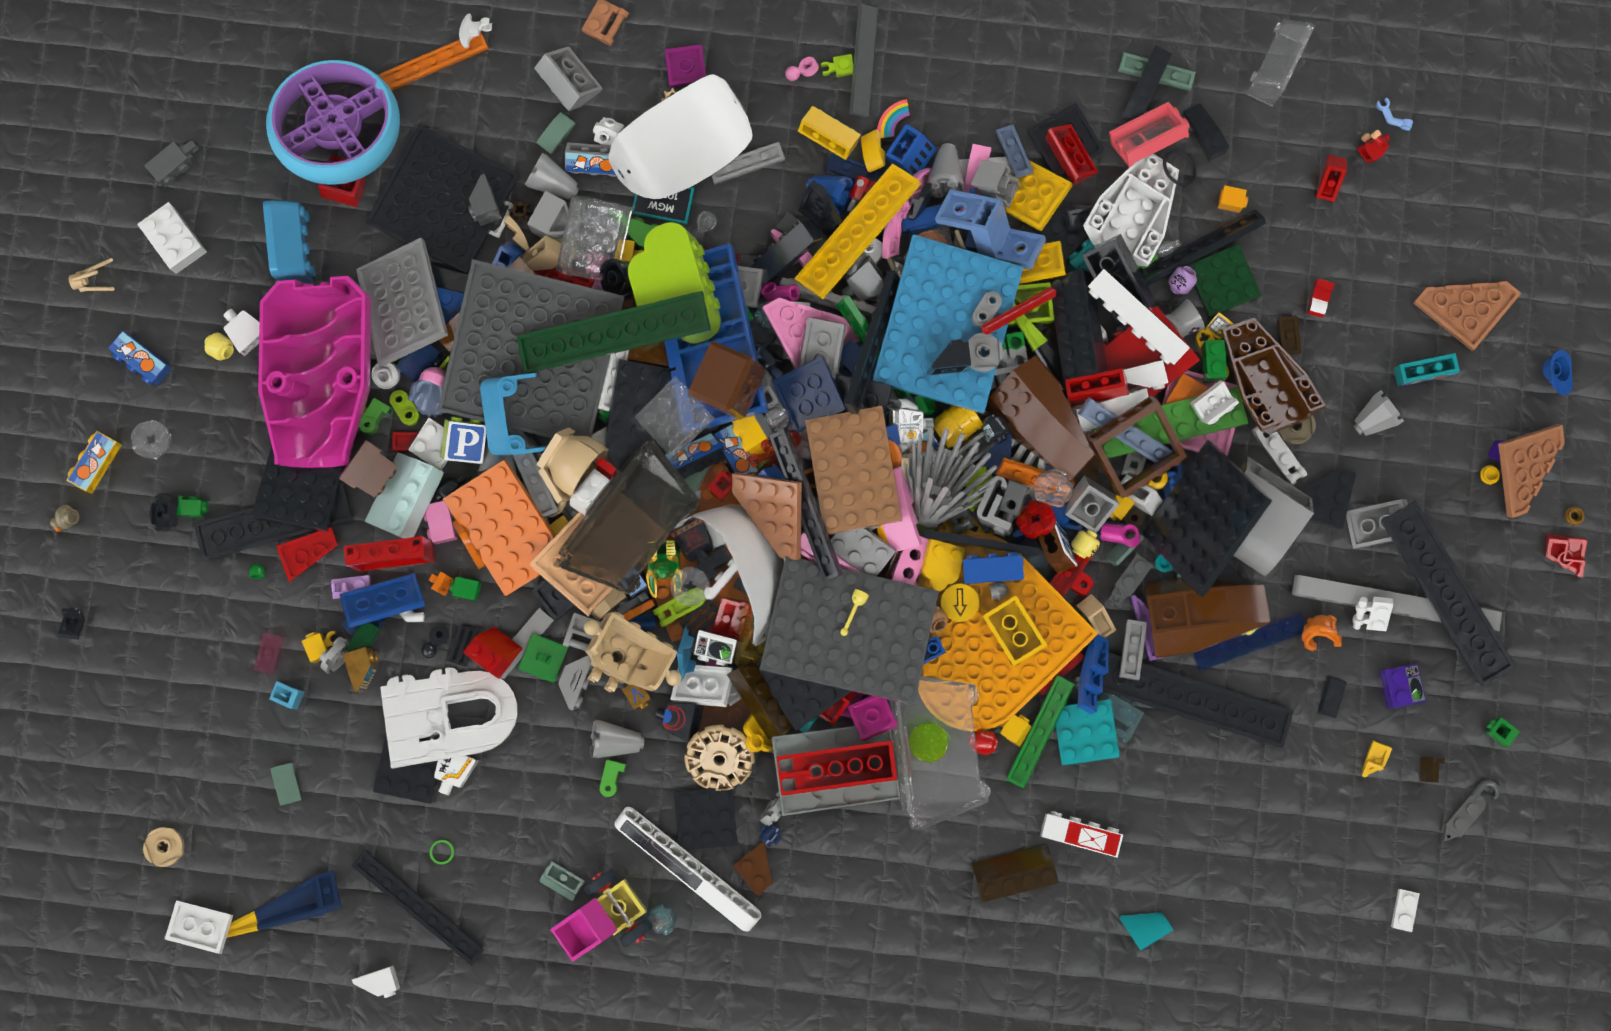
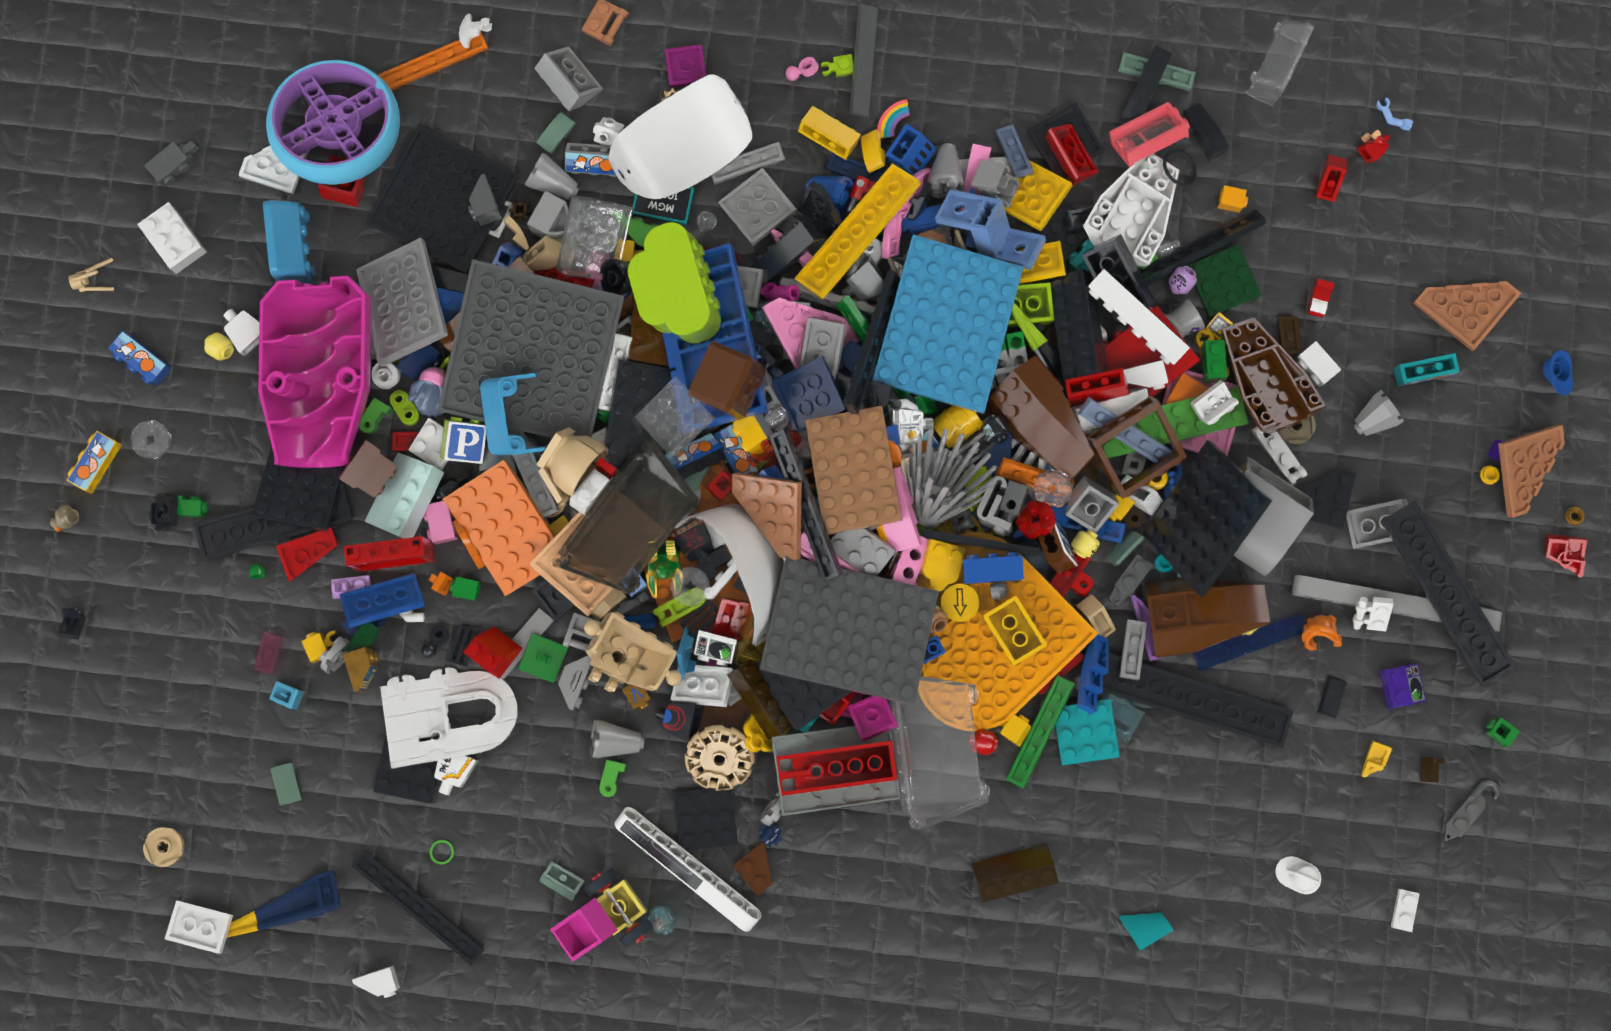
(269, 171): none -> white plate
(614, 332): dark green plate -> none
(640, 609): orange tile -> none
(757, 206): none -> light grey plate
(858, 598): light yellow hinge -> none
(928, 742): clear neon green tile -> none
(953, 359): black slope -> none
(986, 308): light grey plate -> none
(990, 344): light grey plate -> none
(1018, 311): red axle -> none
(1081, 835): white brick -> none
(1119, 534): dark pink piece -> none
(1298, 875): none -> white piece
(1317, 364): none -> white brick

